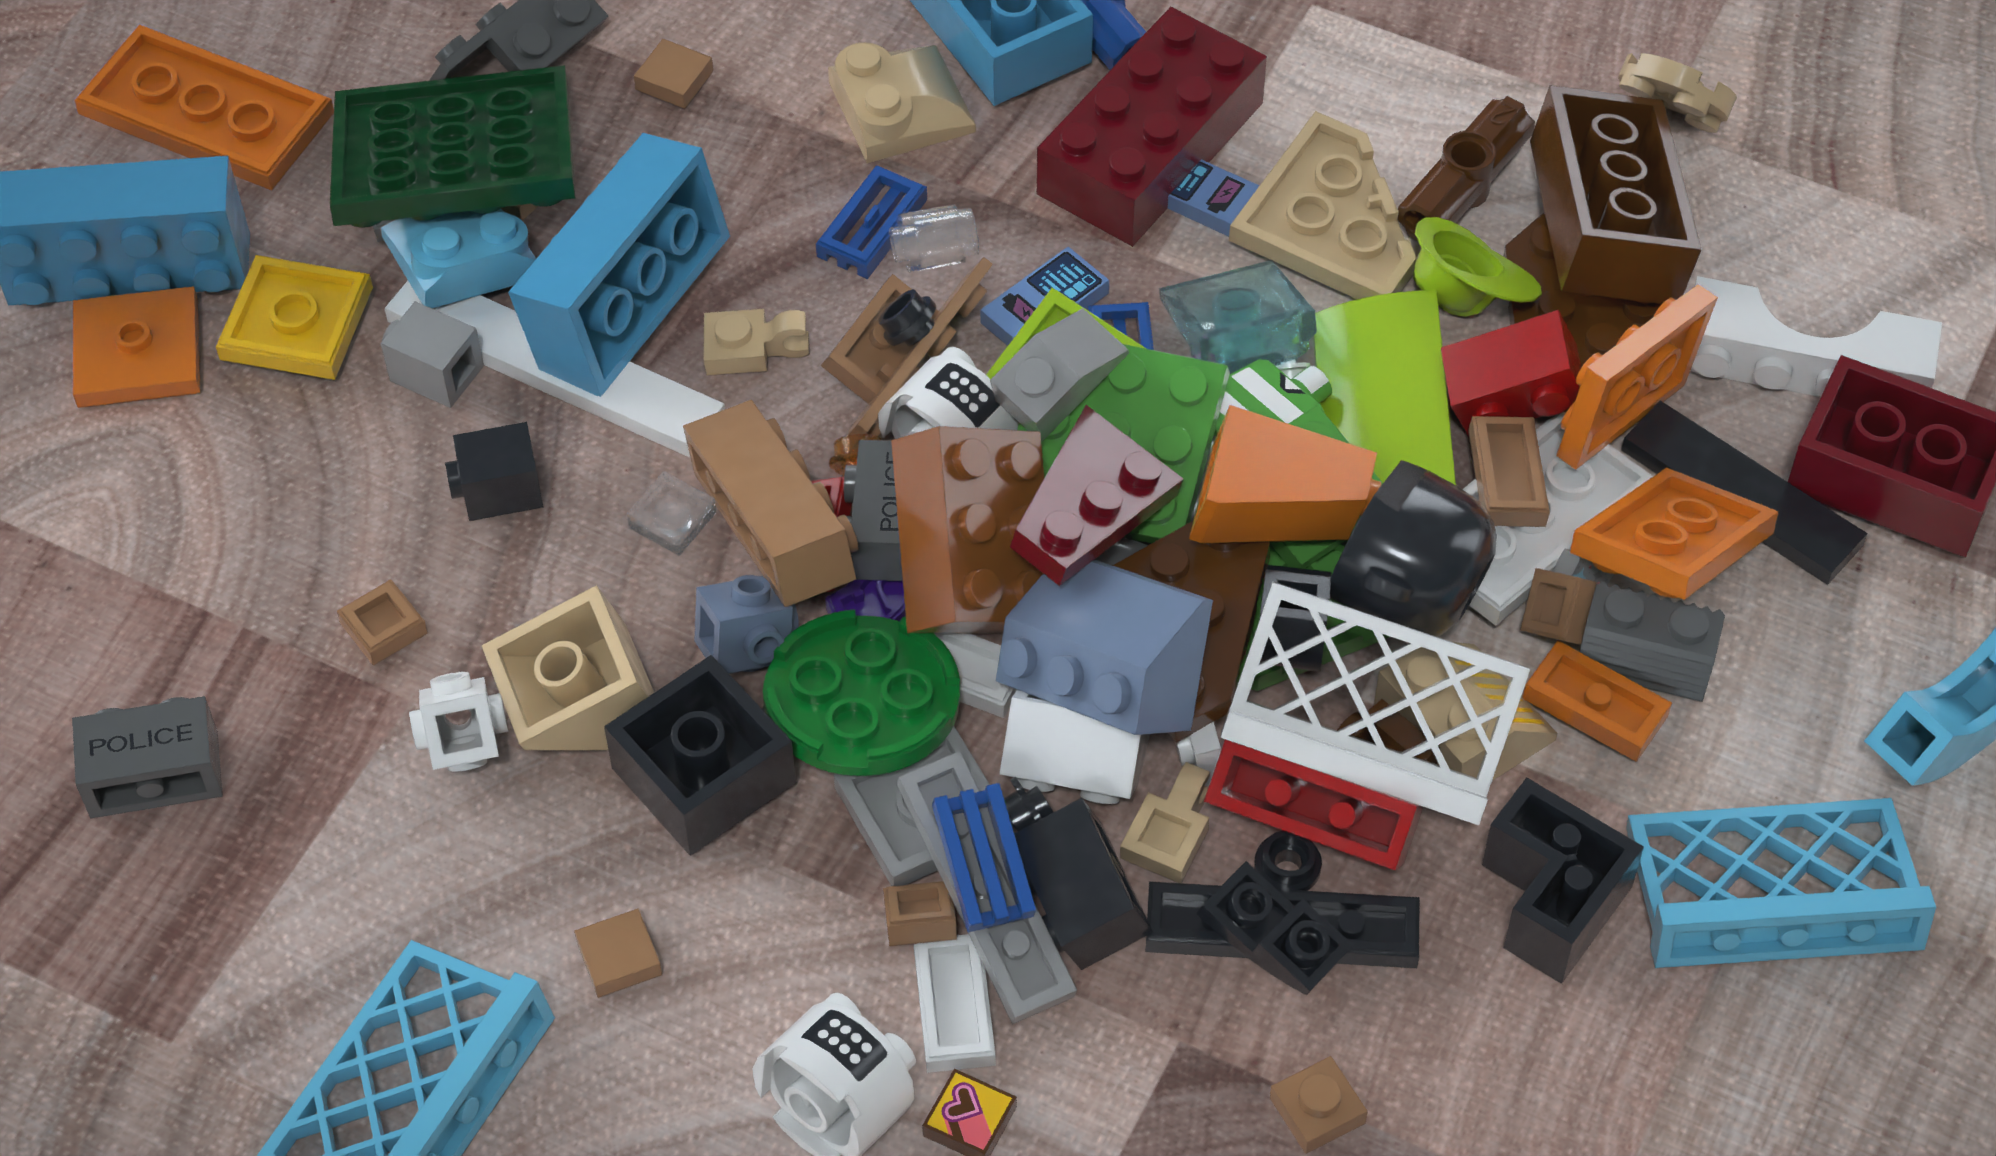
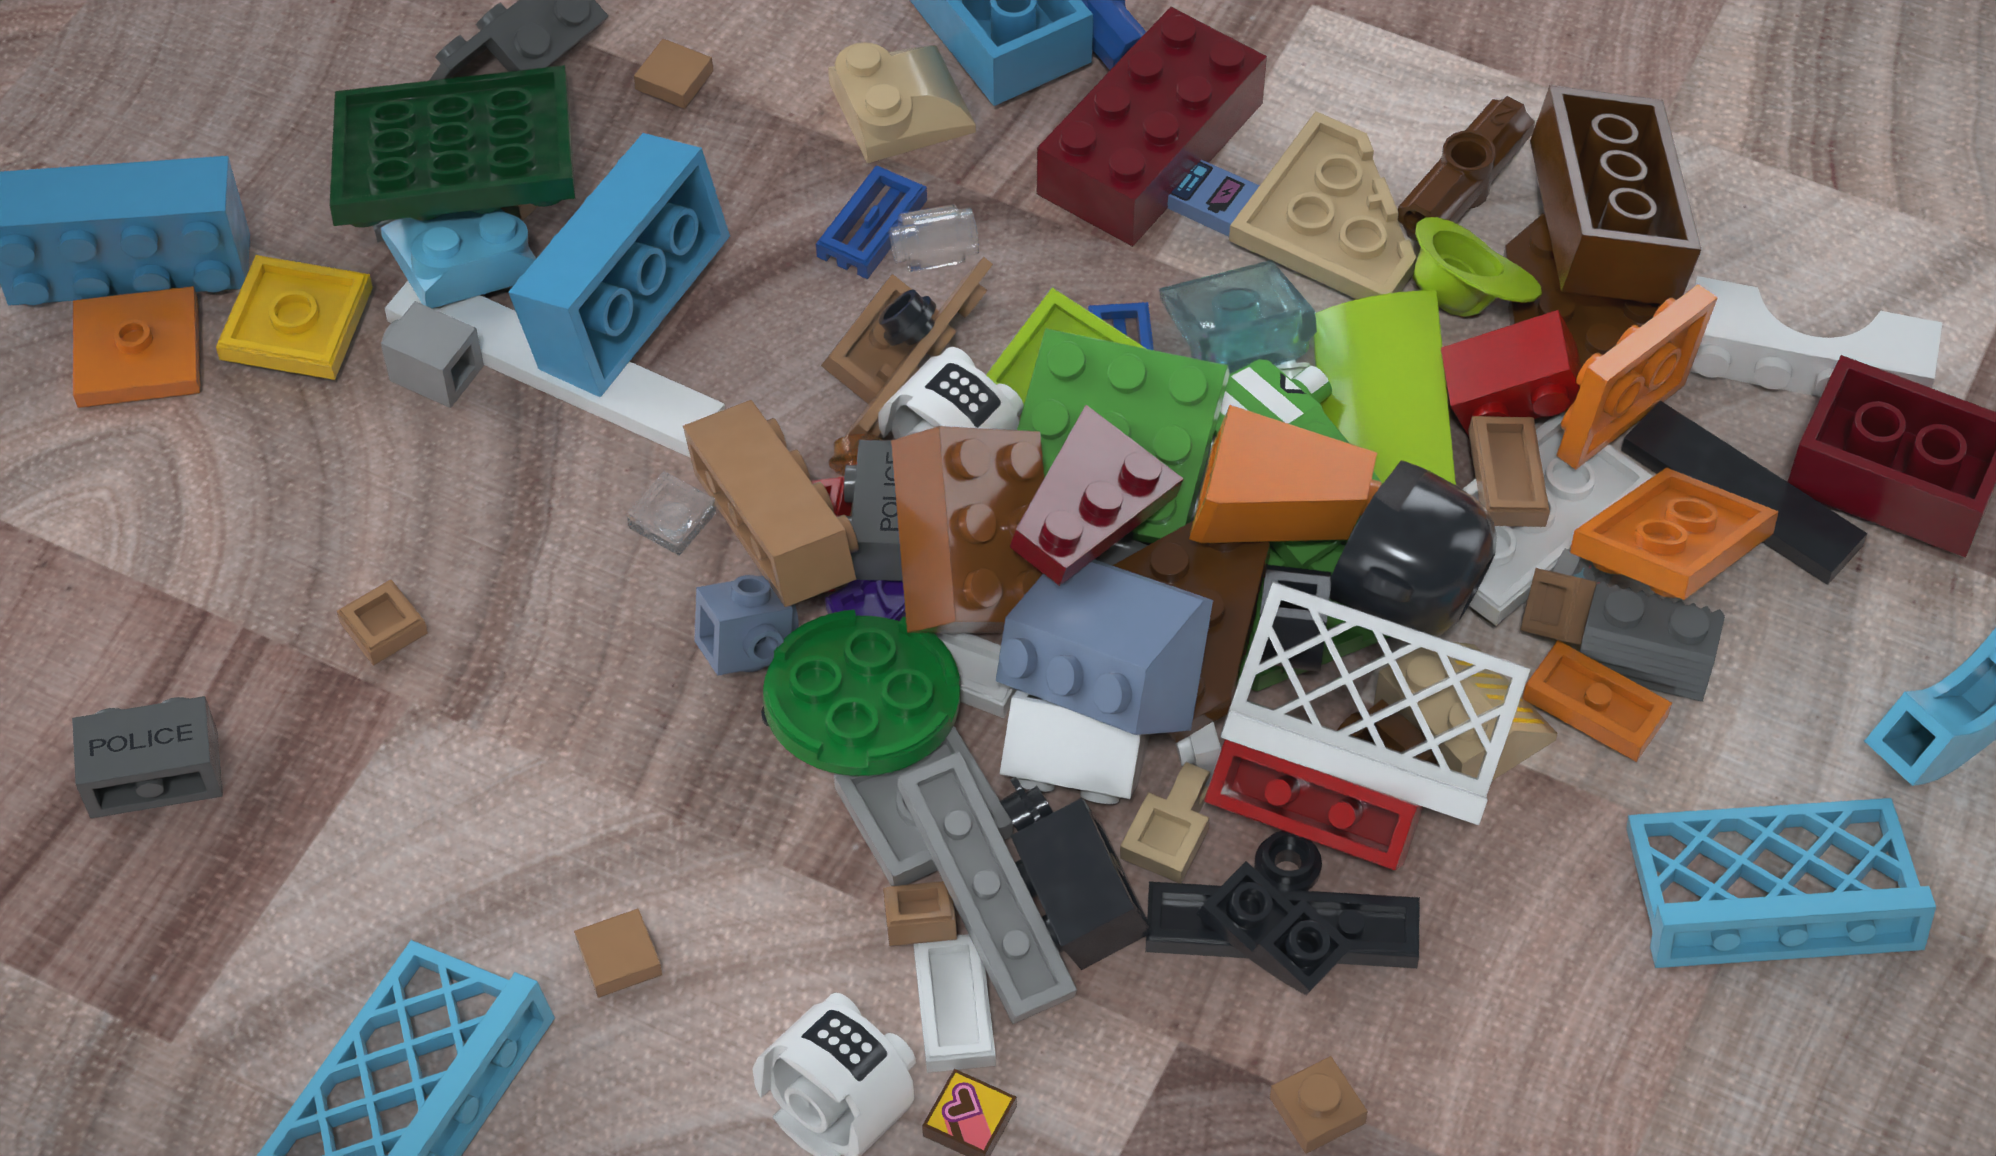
(205, 106): orange tile -> none
(462, 745): white brick -> none
(495, 471): black brick -> none
(568, 674): tan slope -> none
(700, 754): black brick -> none
(744, 340): tan plate -> none
(969, 804): blue tile -> none
(1056, 371): light grey slope -> none
(1064, 272): tile -> none
(1570, 873): black brick -> none
(1678, 88): tan plate -> none

